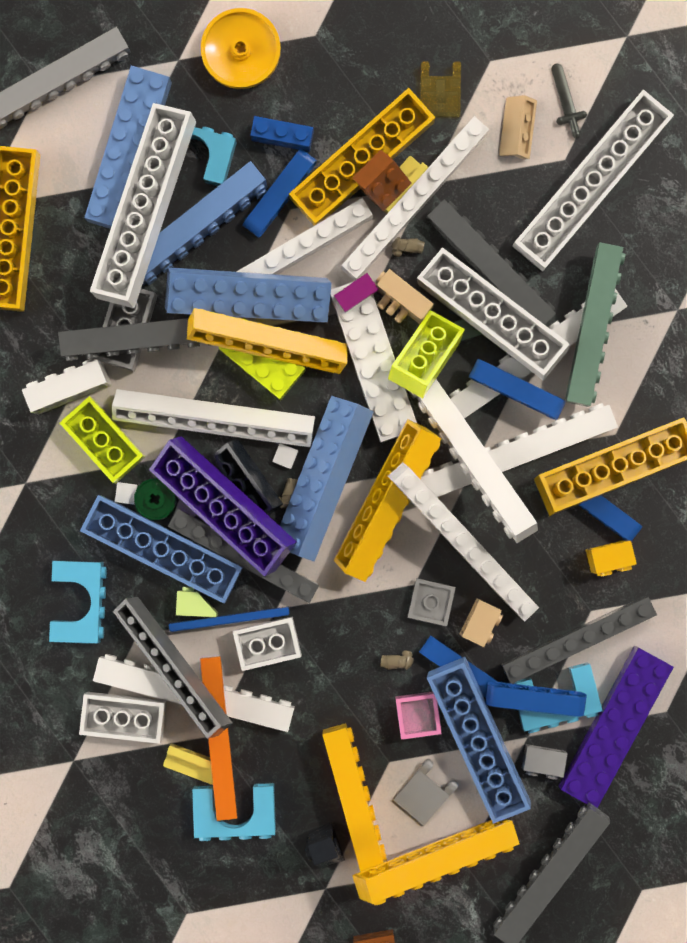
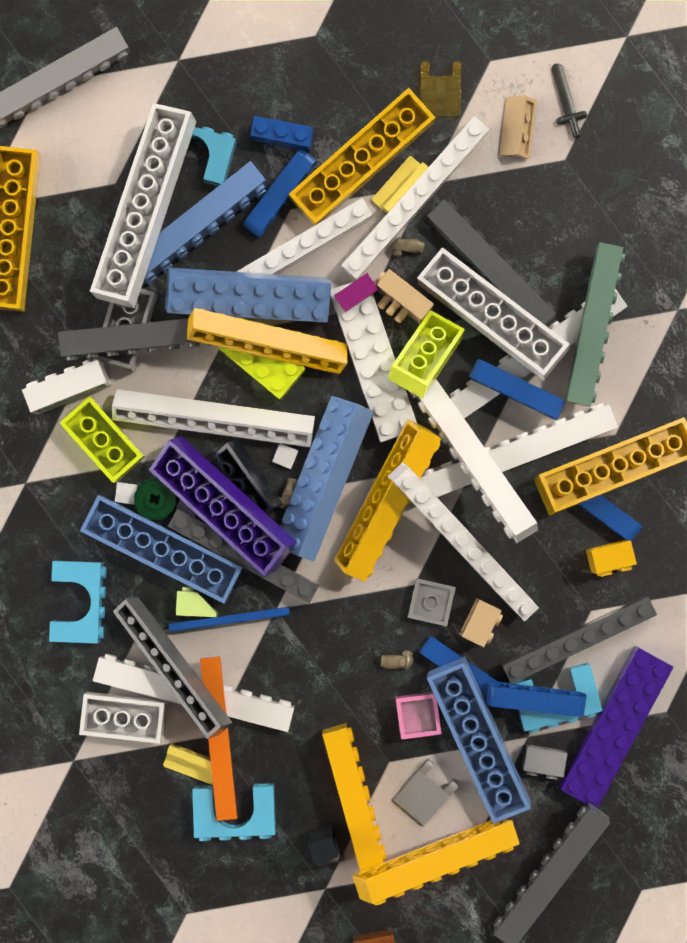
(138, 96): medium blue brick -> none
(240, 48): yellow dish -> none
(267, 643): white brick -> none
(382, 180): dark orange brick -> none
(592, 180): white brick -> none

